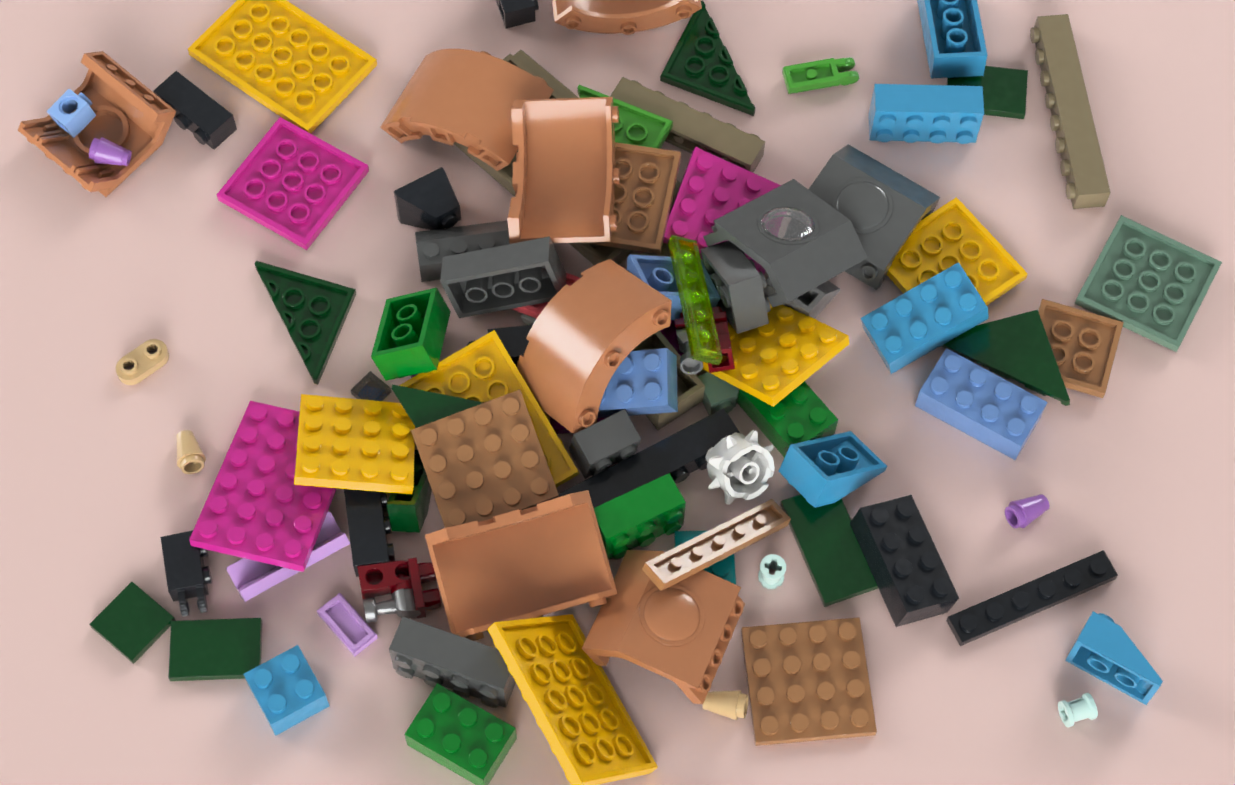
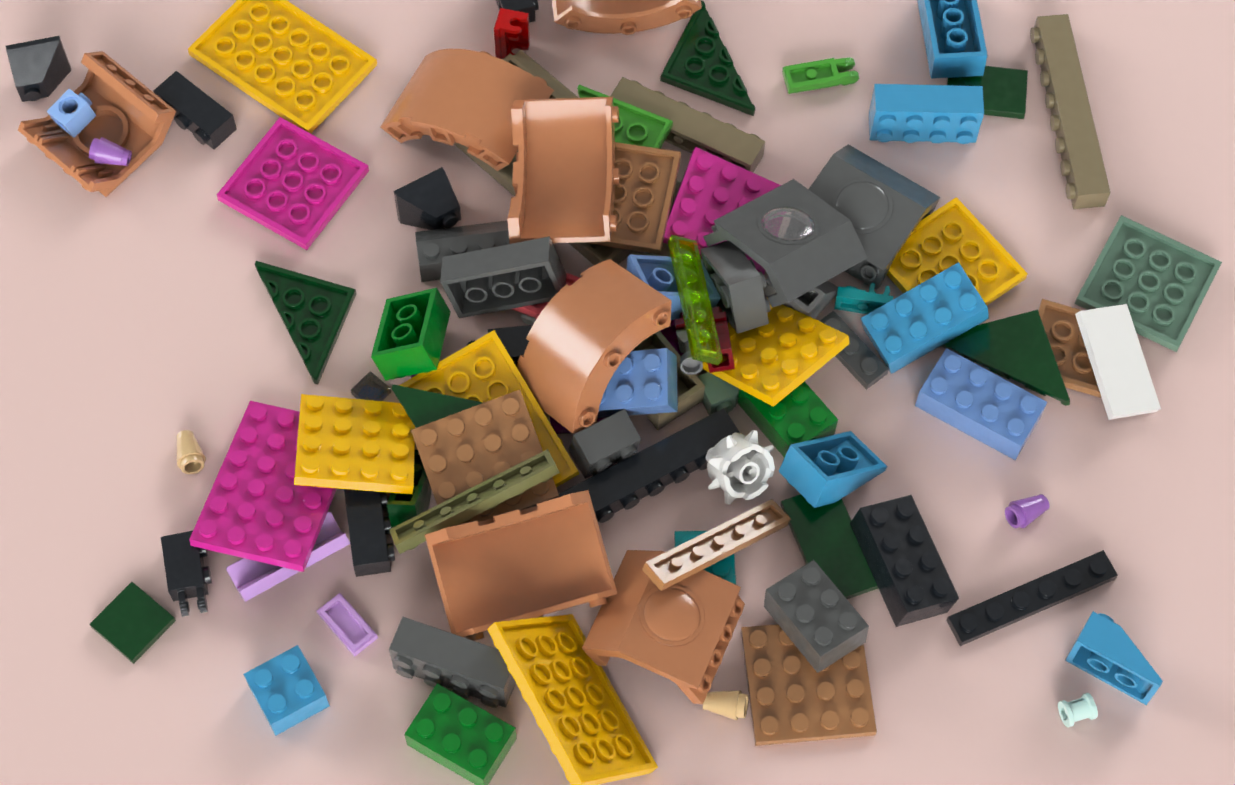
(38, 67): none -> slope
(143, 362): tan plate -> none
(214, 648): dark green tile -> none
(403, 582): dark red hips -> none
(475, 500): none -> olive plate
(511, 32): none -> red hinge
(640, 516): green brick -> none
(772, 562): light aqua bush -> none
(815, 616): none -> dark grey brick
(857, 356): none -> dark grey plate
(860, 301): none -> teal plate
(1117, 361): none -> white tile

